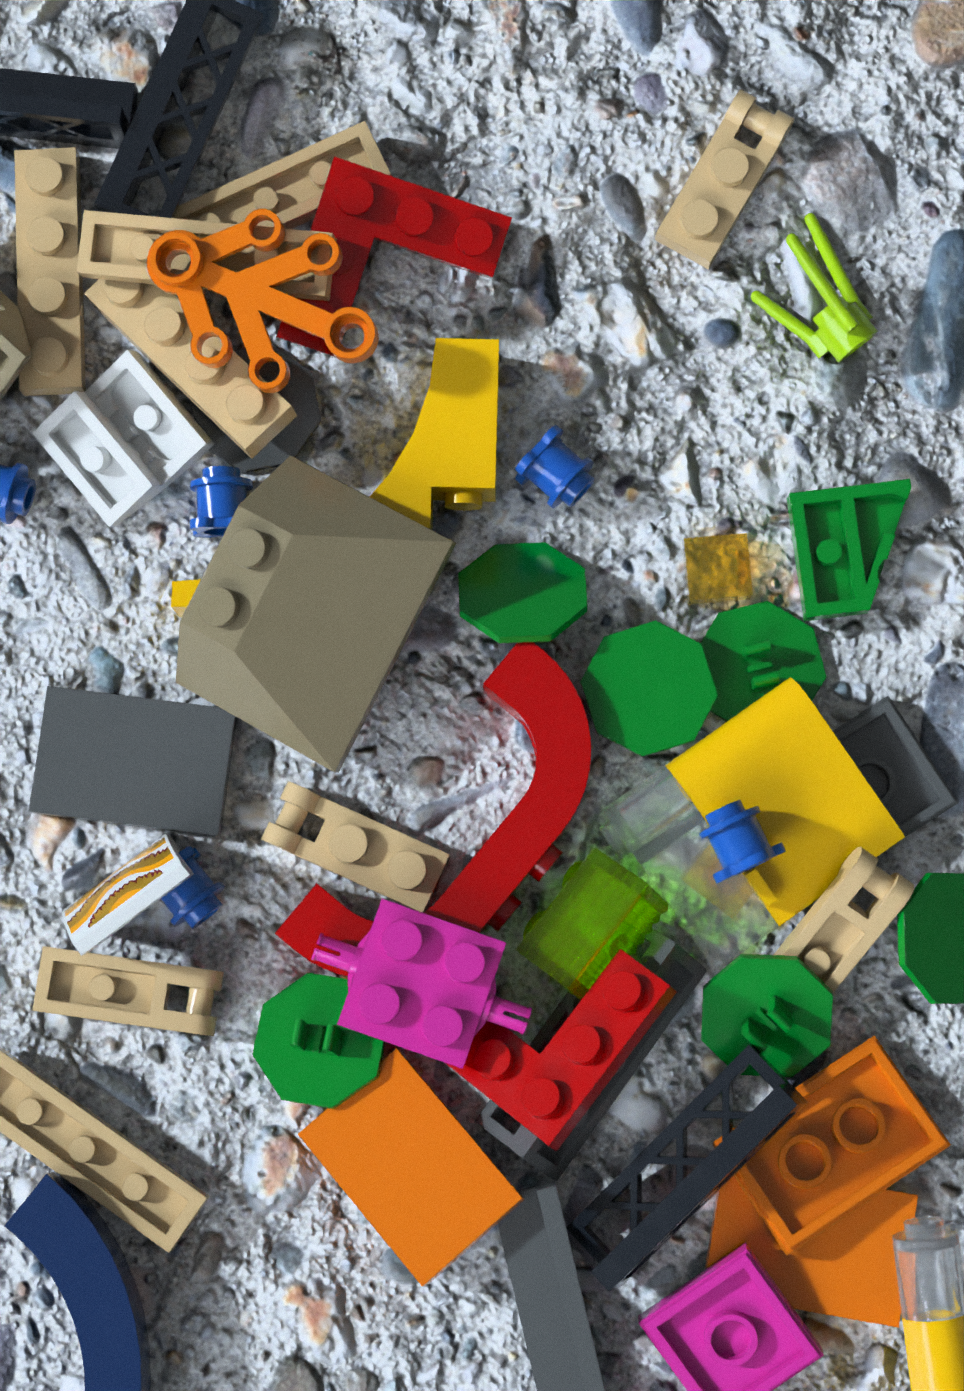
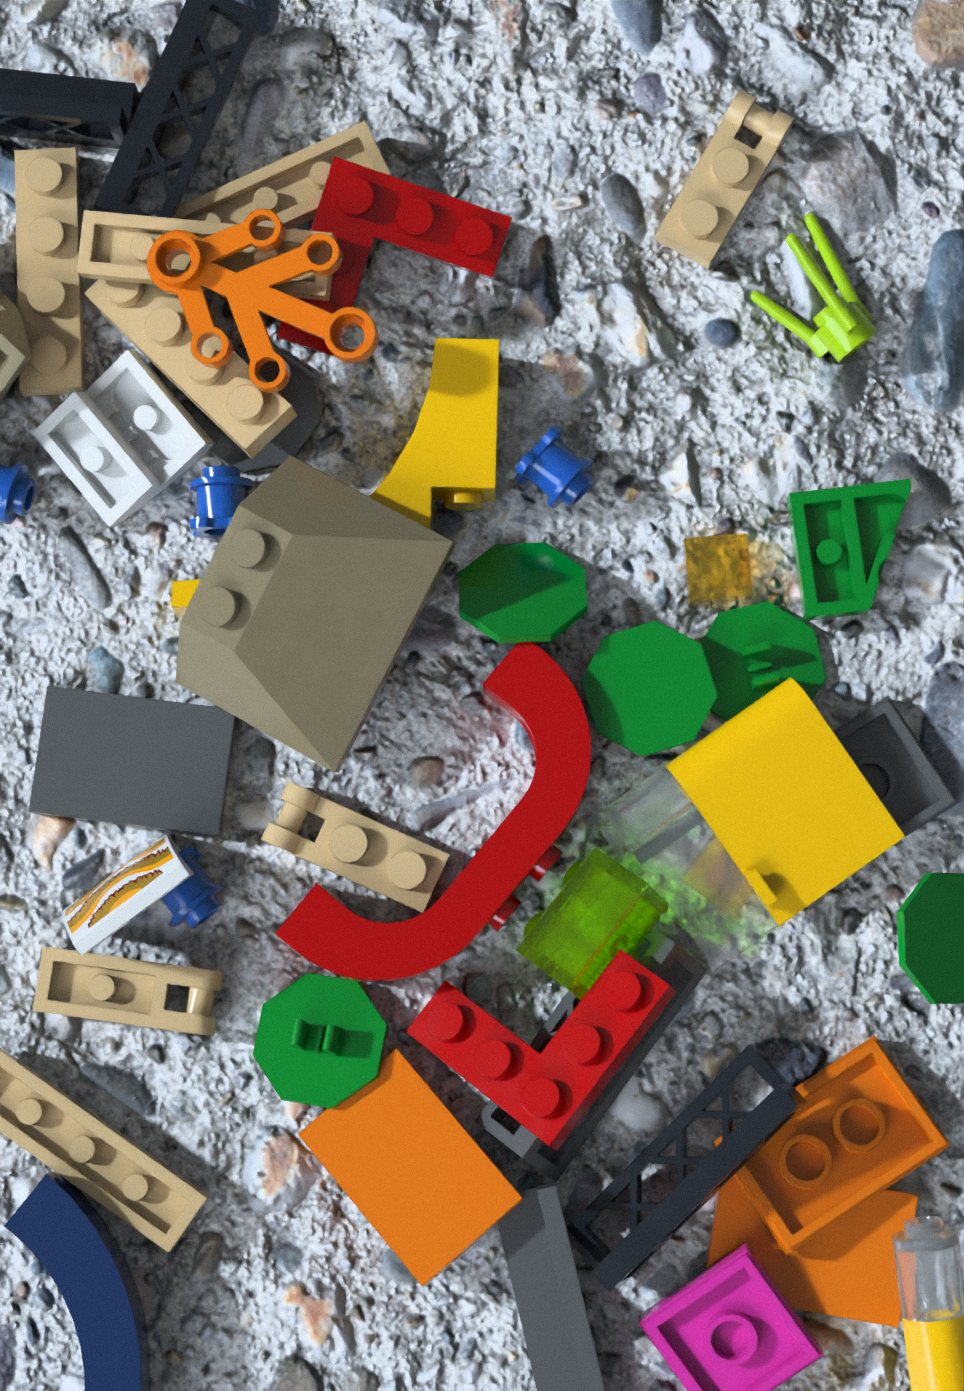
(421, 983): dark pink plate -> none
(738, 840): blue brick -> none
(767, 1004): green piece -> none
(837, 930): tan plate -> none

